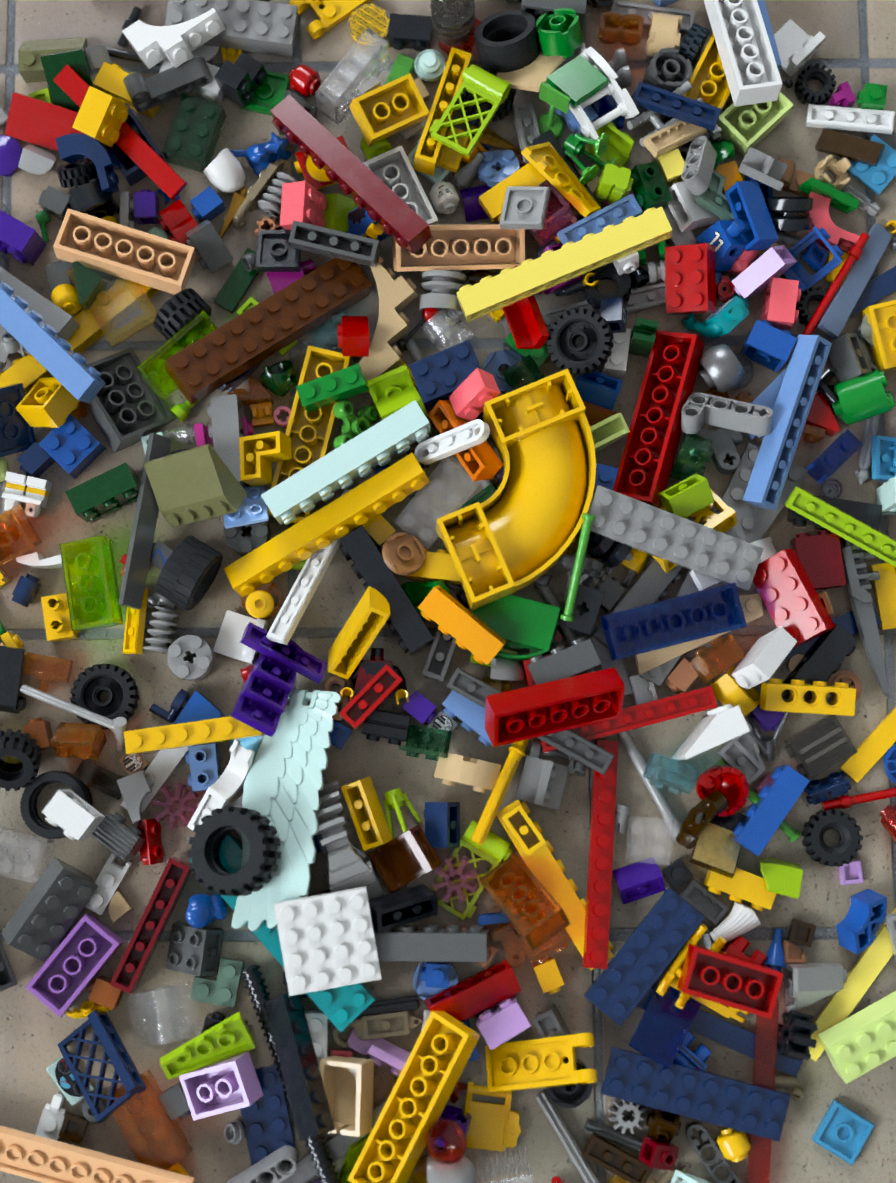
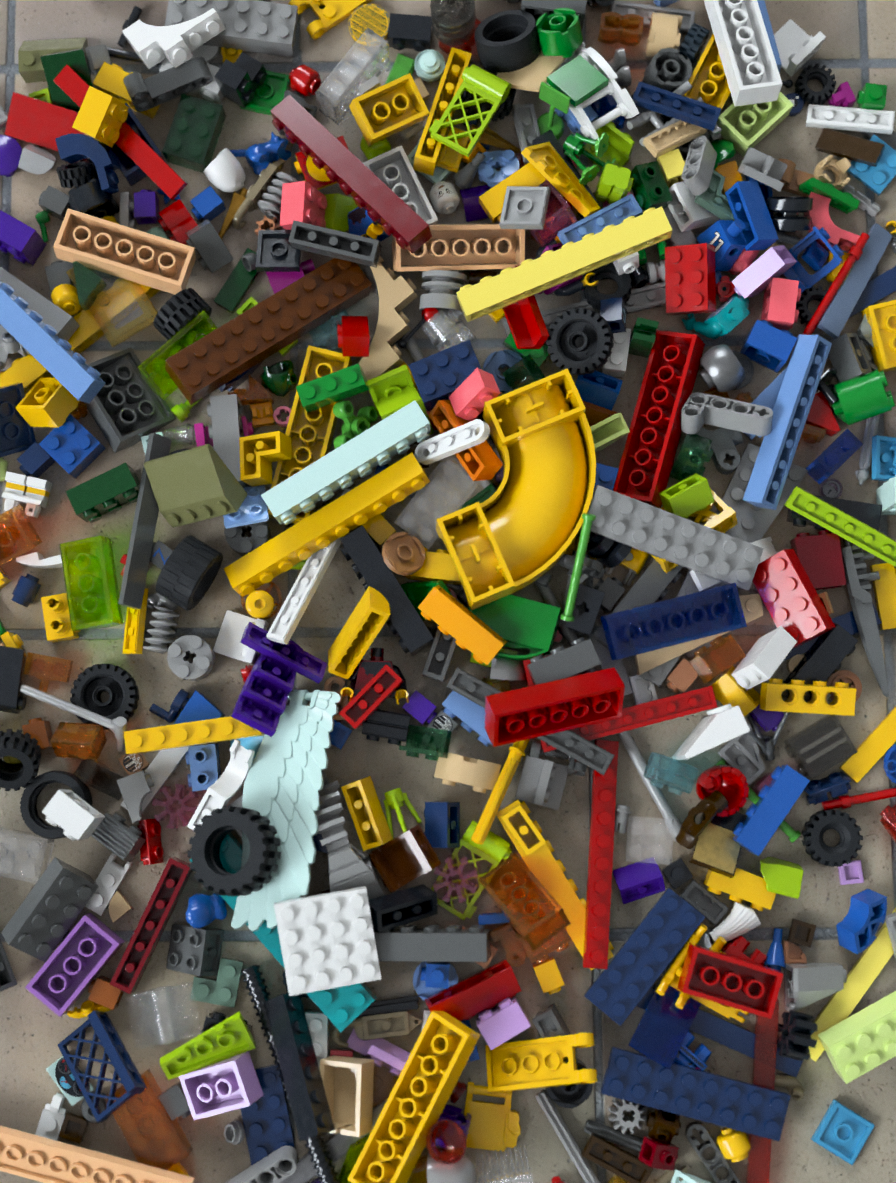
(798, 103): none -> dark blue tile

